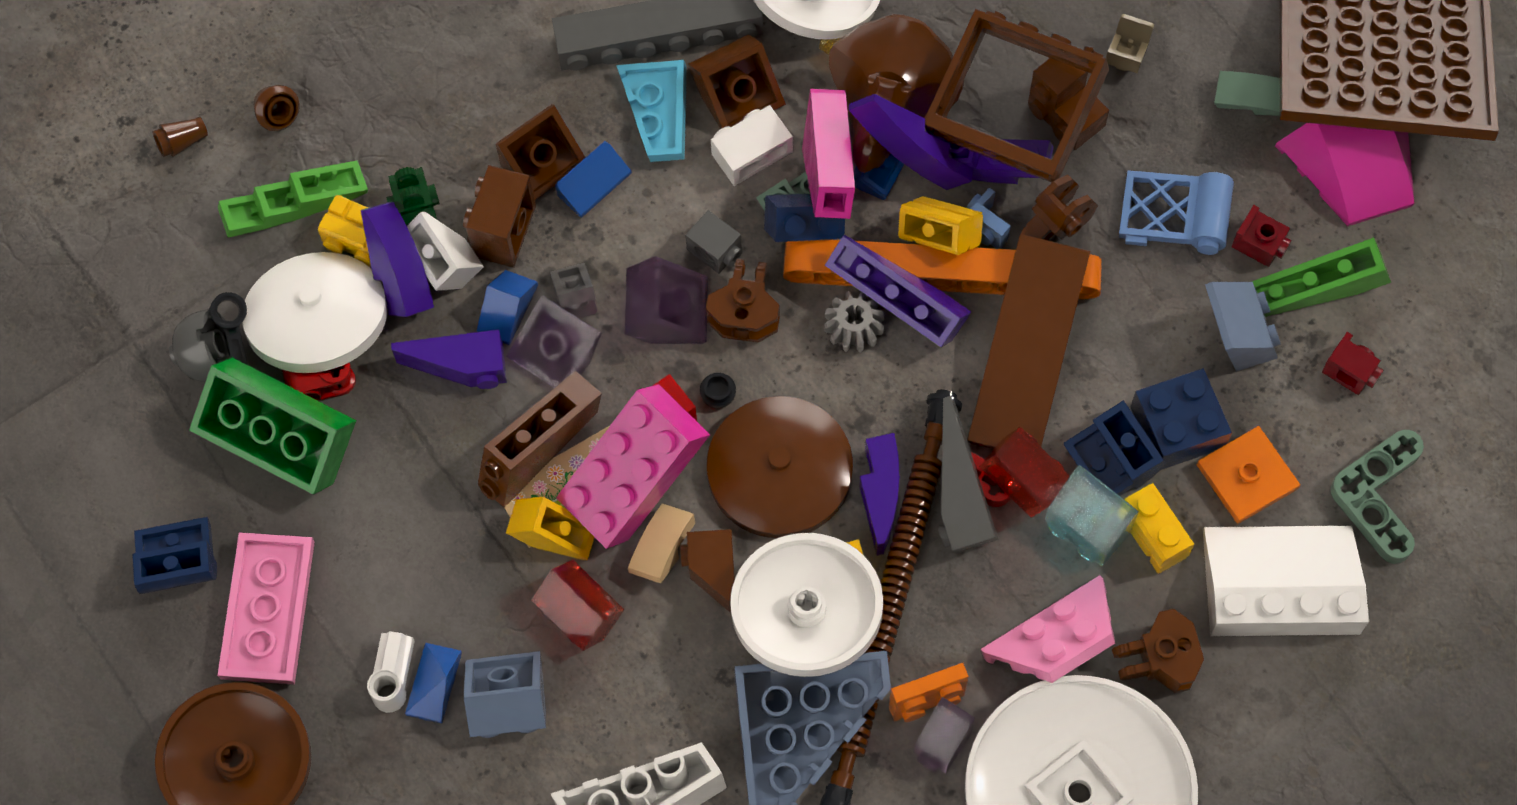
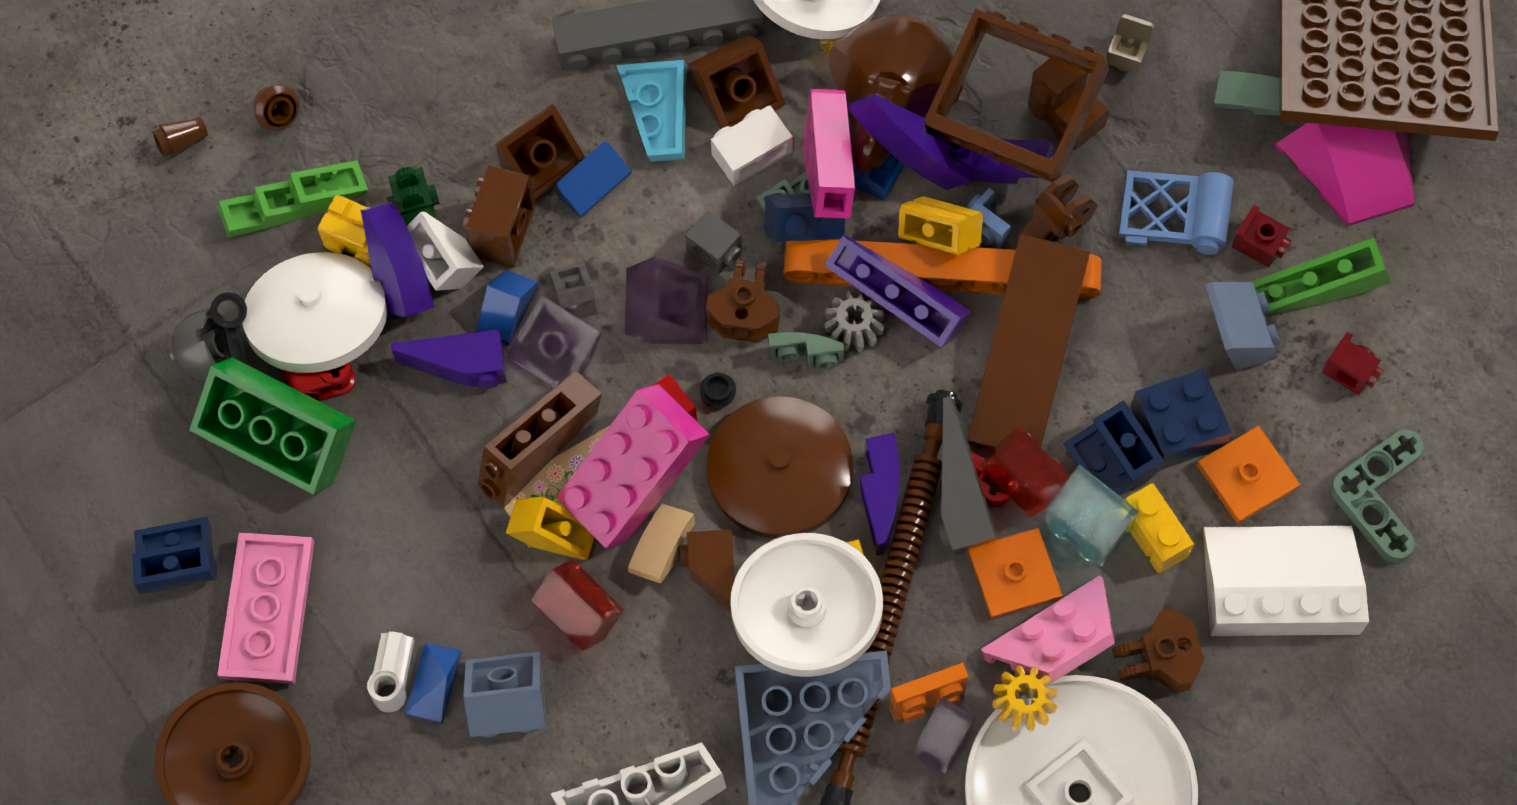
(819, 350): none -> sand green slope
(1014, 573): none -> orange plate
(1015, 707): none -> yellow gear

